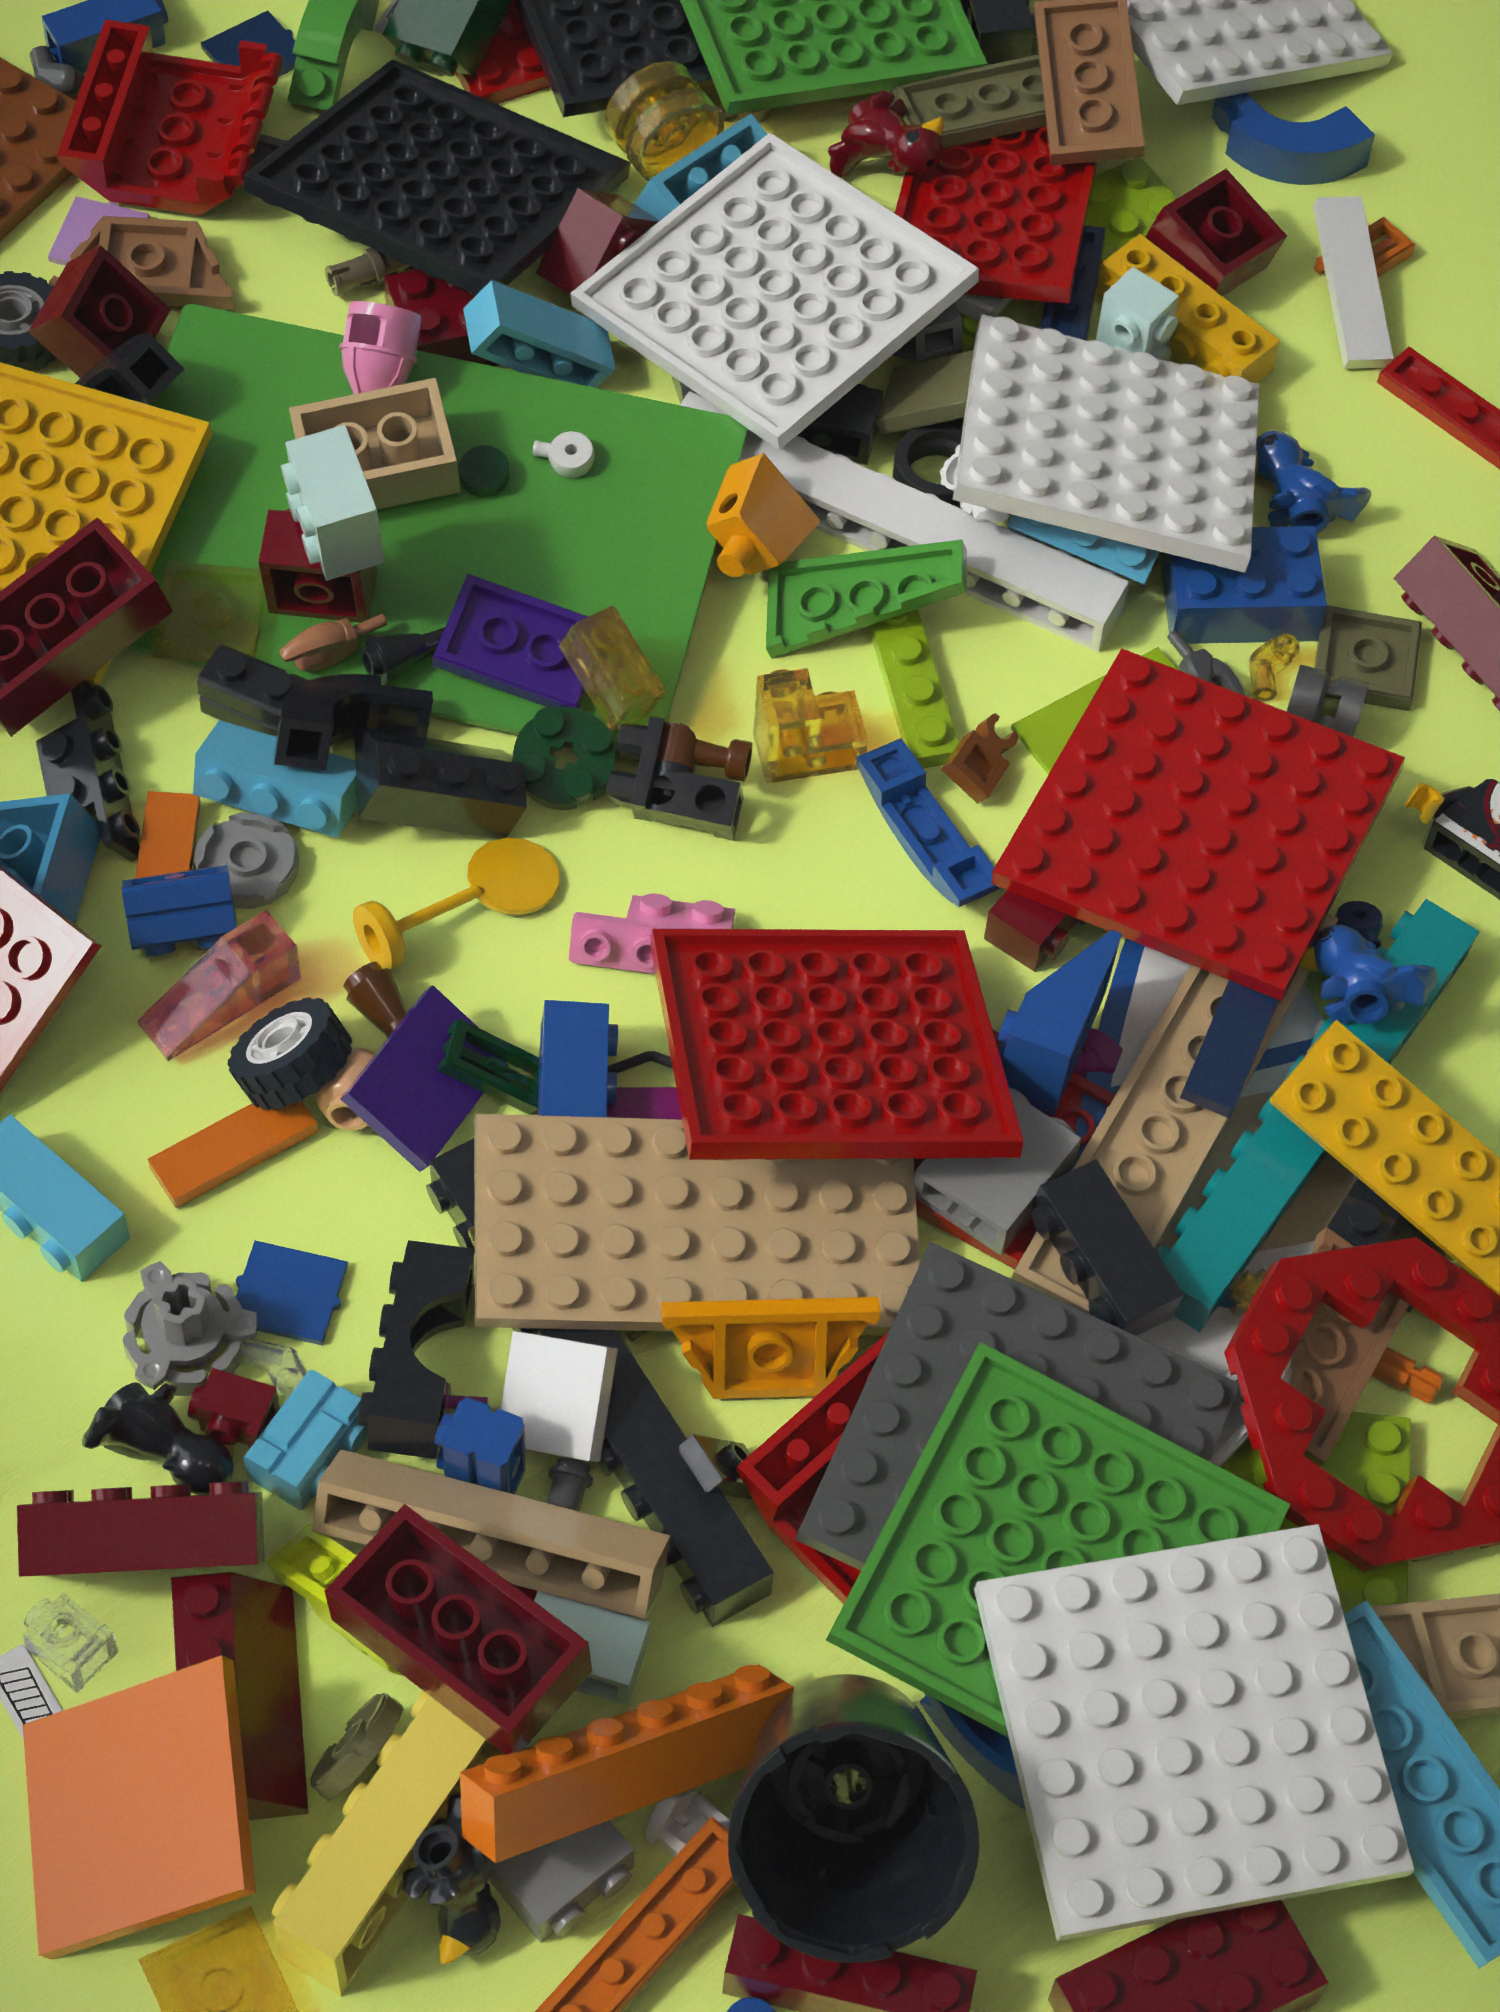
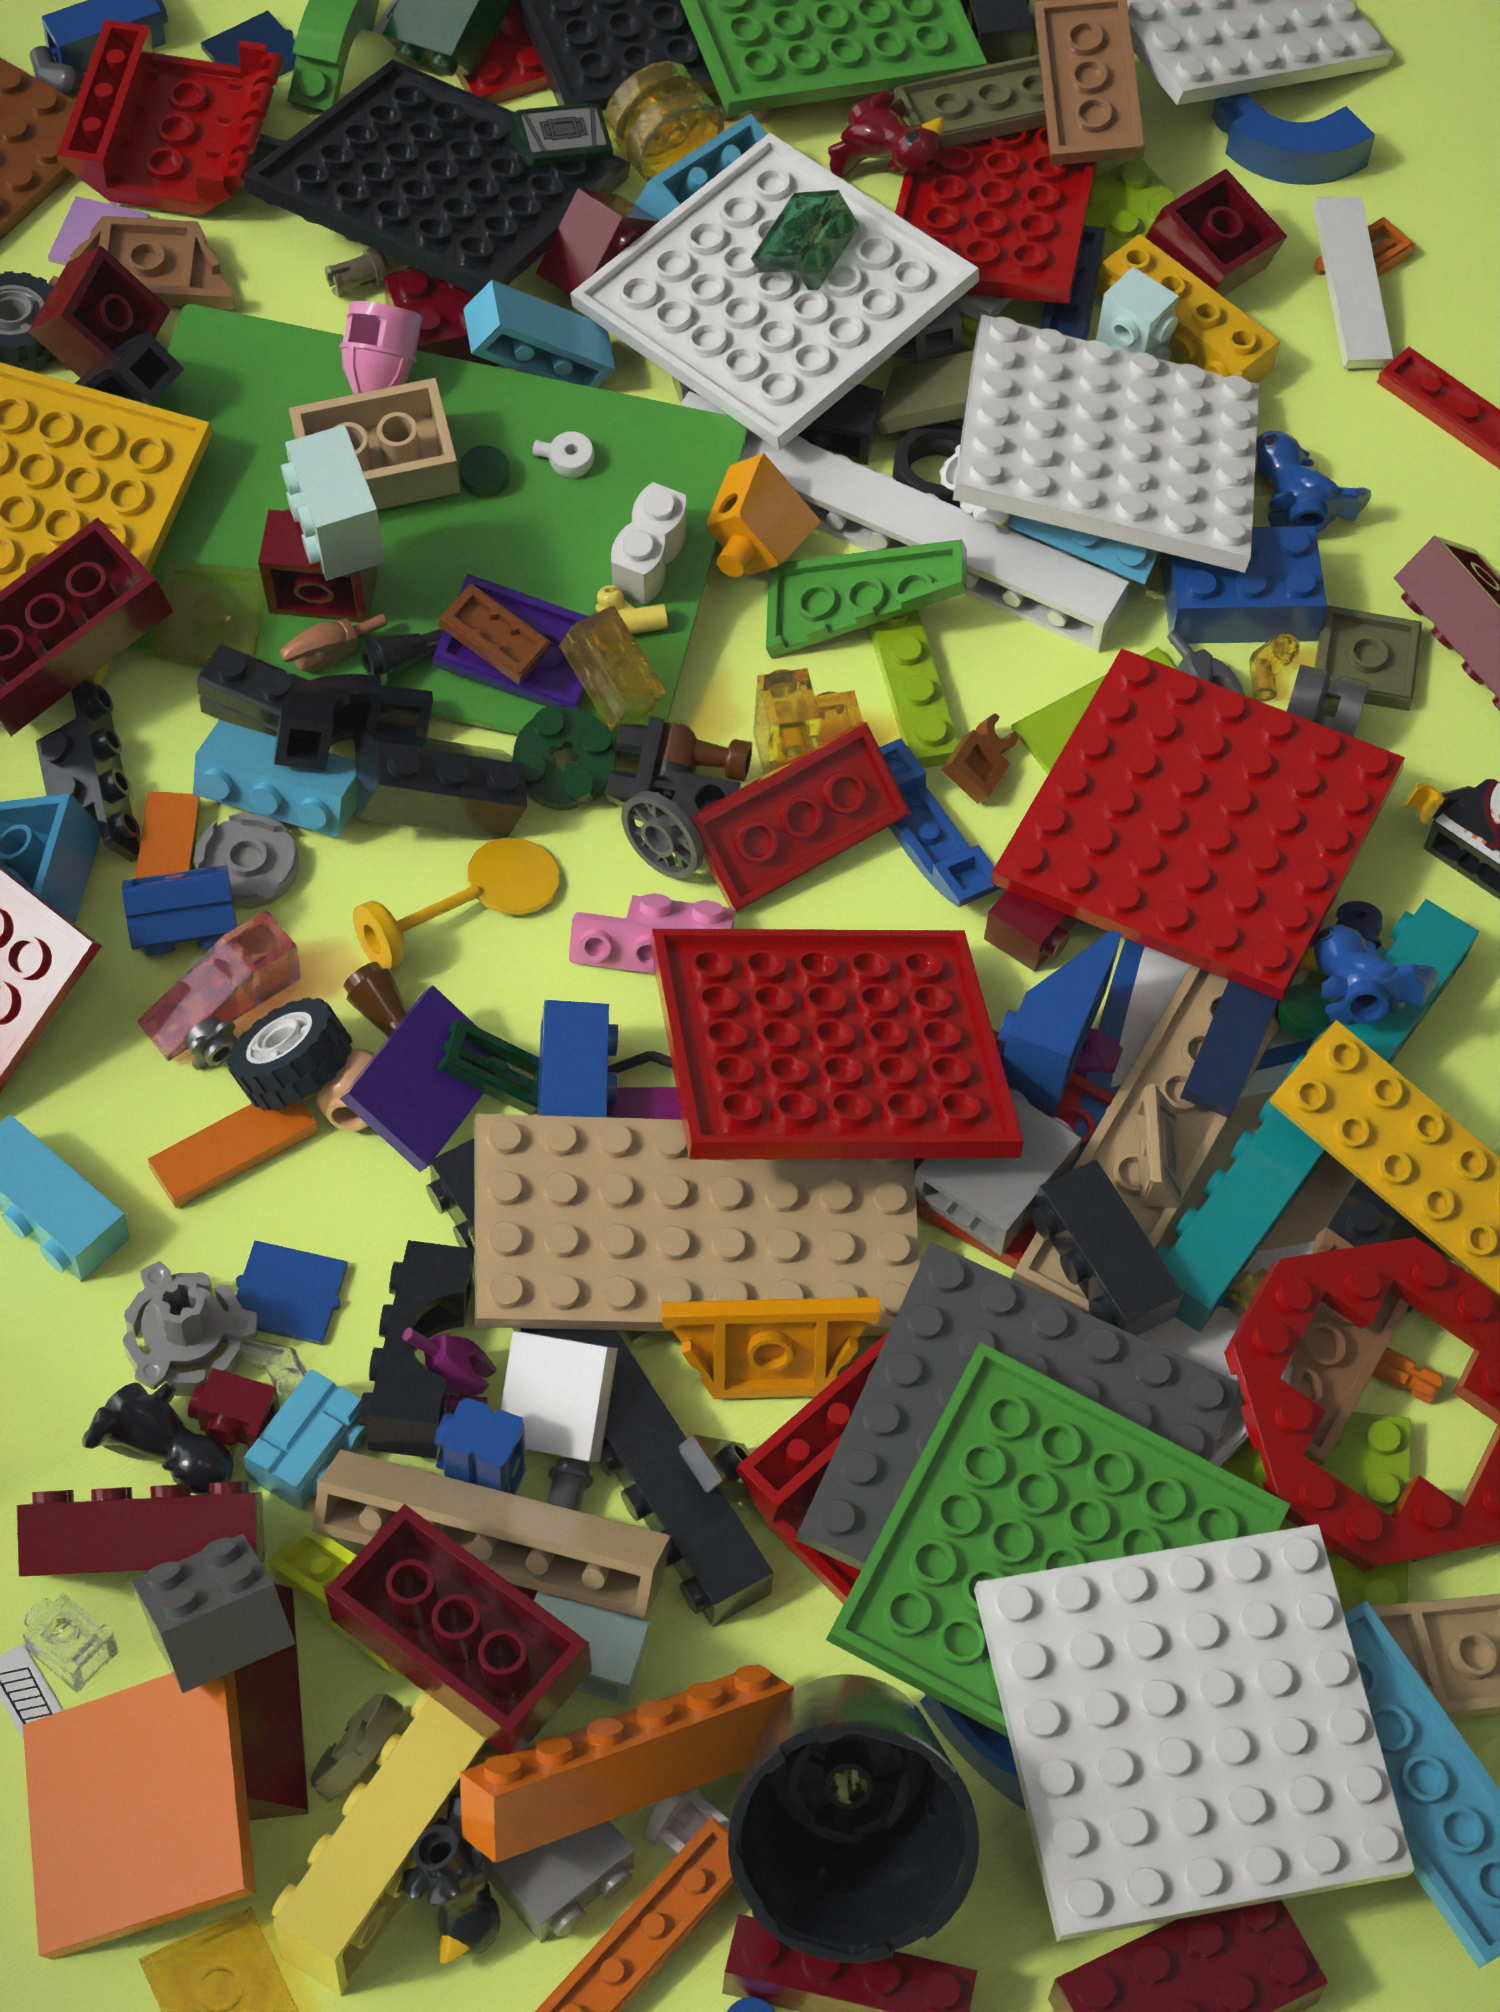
(211, 1042): none -> flat silver plate
(213, 1612): none -> dark grey brick
(456, 1360): none -> magenta hand
(494, 634): none -> dark orange plate
(560, 133): none -> slope
(636, 619): none -> light yellow arm
(649, 542): none -> white brick
(662, 834): none -> dark grey wheel
(799, 816): none -> red tile
(808, 237): none -> clear green bracket
(1158, 1150): none -> tan slope
(1302, 1012): none -> dark green tile

